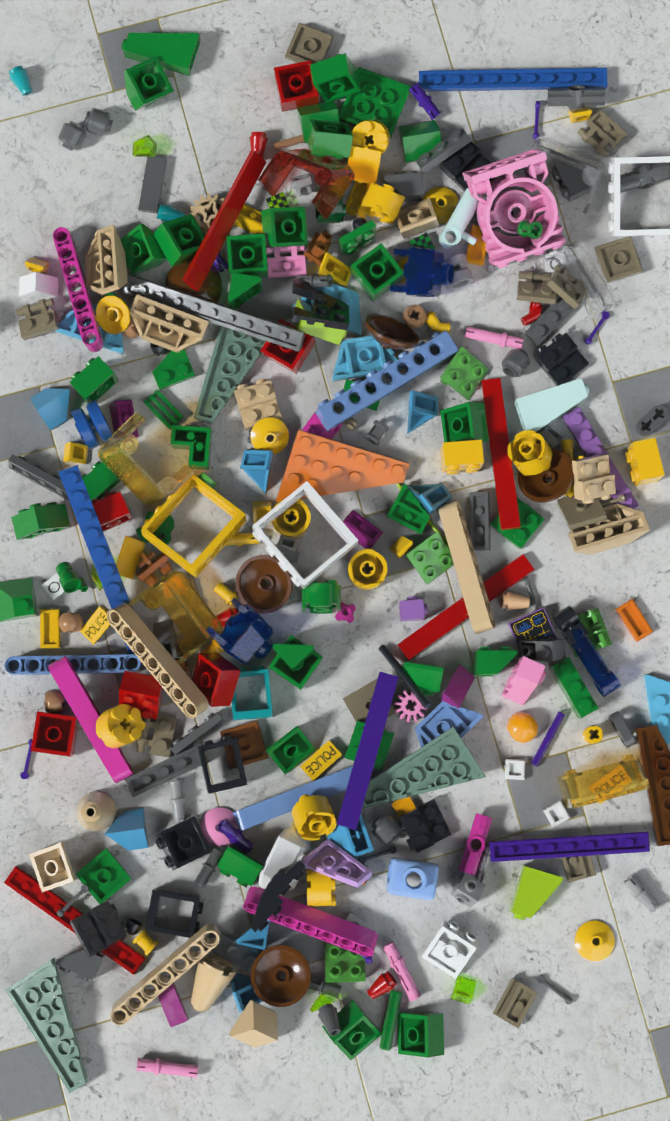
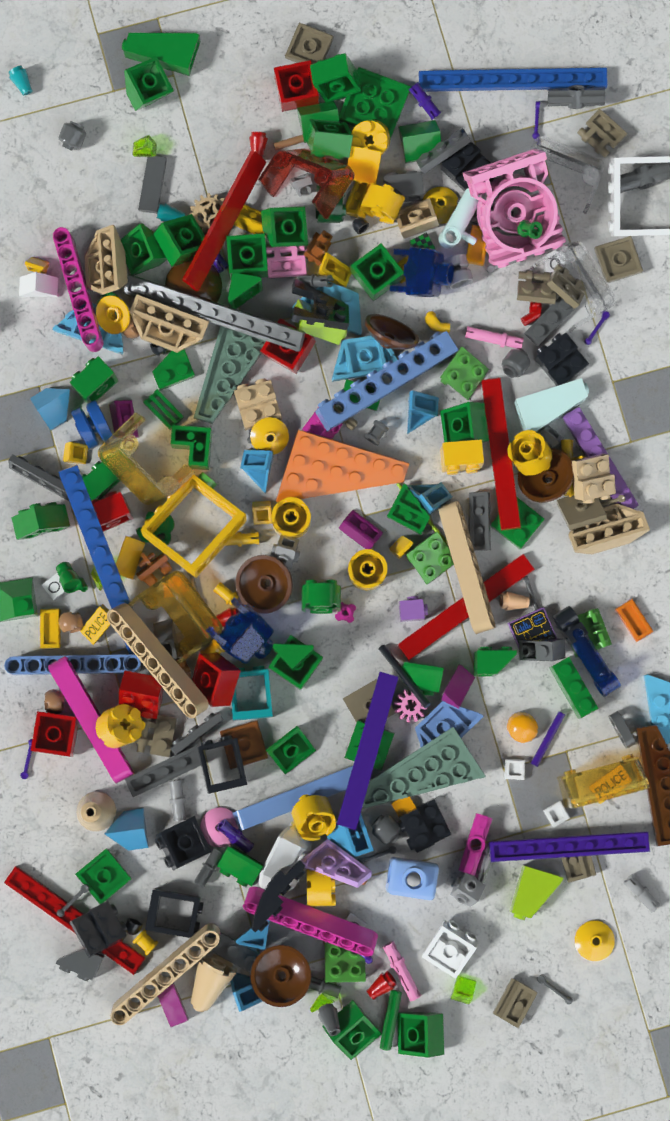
(38, 324): dark tan plate -> none
(45, 1011): sand green wing -> none
(52, 867): tan slope -> none
(98, 121): dark grey head -> none
(164, 1067): bright pink pin -> none
(256, 1025): tan slope -> none
(277, 201): tile -> none
(307, 490): white window -> none
(320, 760): yellow tile -> none
(362, 235): green plate -> none
(416, 309): medium nougat piece -> none
(523, 680): bright pink wedge -> none
(570, 181): dark grey slope -> none
(580, 115): yellow slope -> none
(598, 734): yellow bush -> none
(644, 462): yellow brick -> none
(649, 417): dark grey beam -> none

